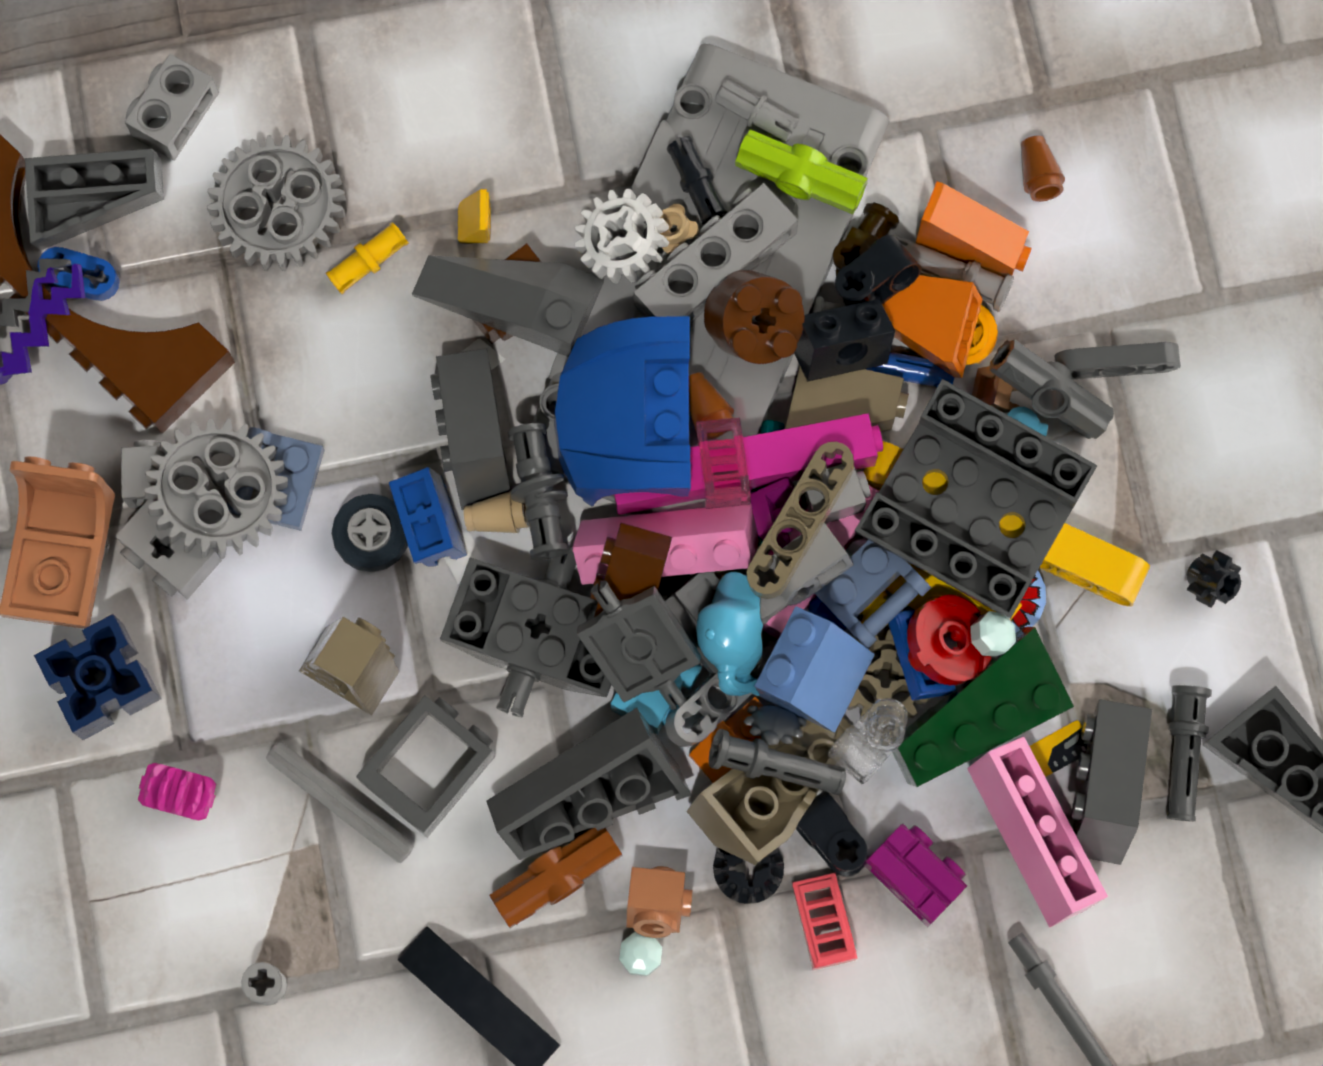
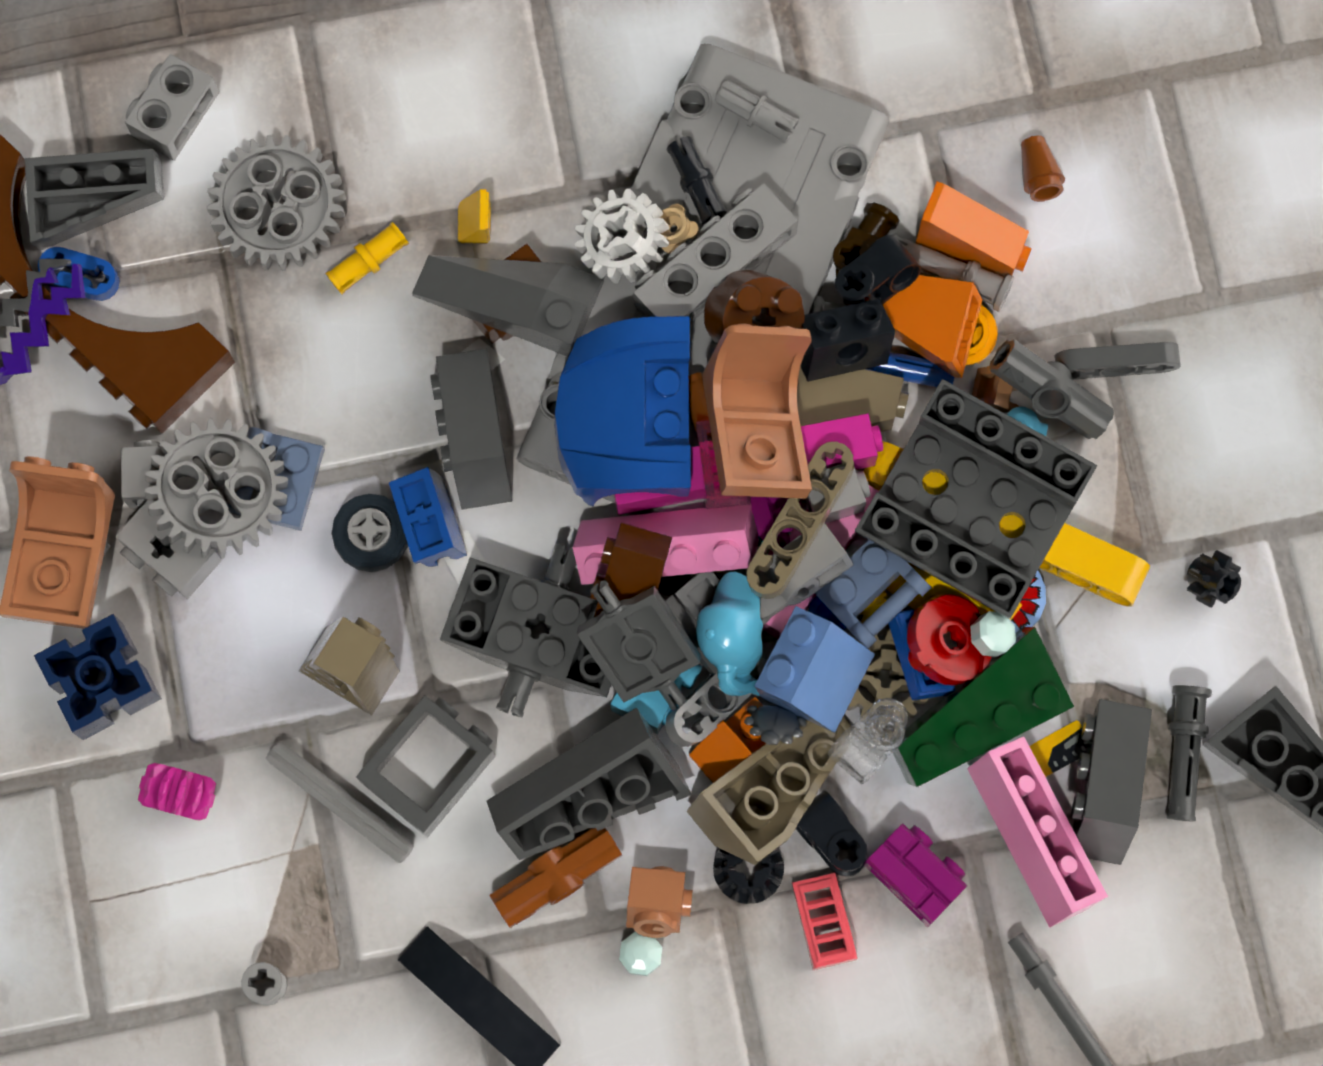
(496, 515): tan cone -> none
(537, 491): dark grey piece -> none
(755, 411): none -> nougat bracket
(757, 759): dark grey pin -> none
(801, 171): lime piece -> none

